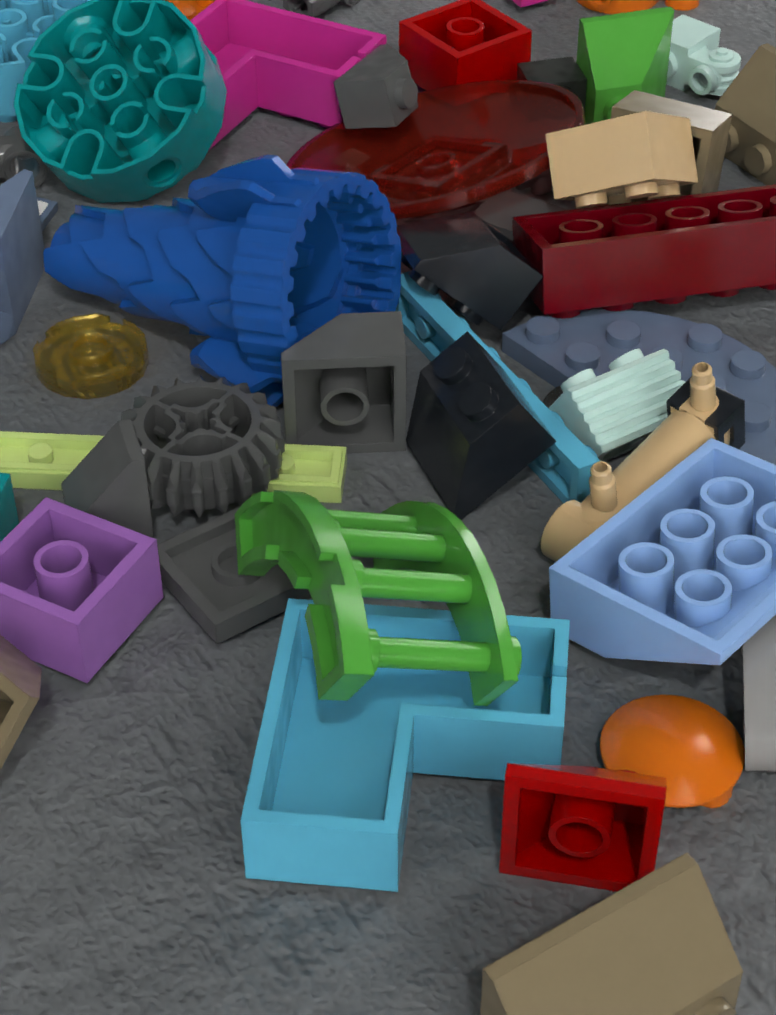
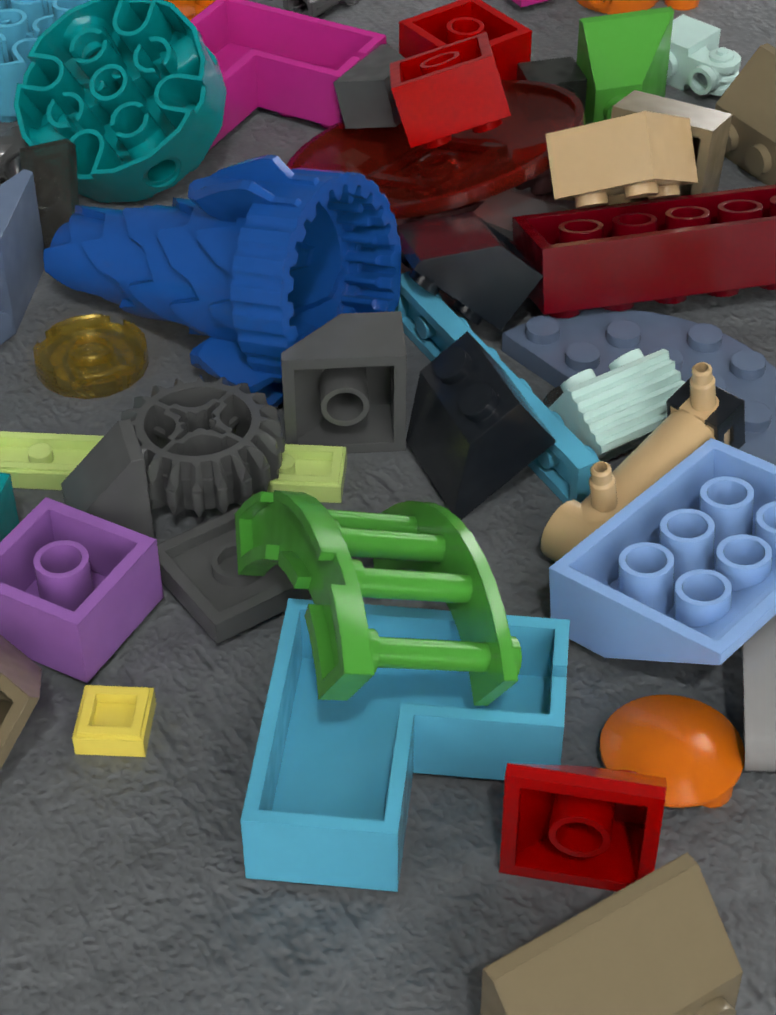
(55, 182): none -> clear smoke plate
(114, 721): none -> light yellow tile
(449, 92): none -> red brick

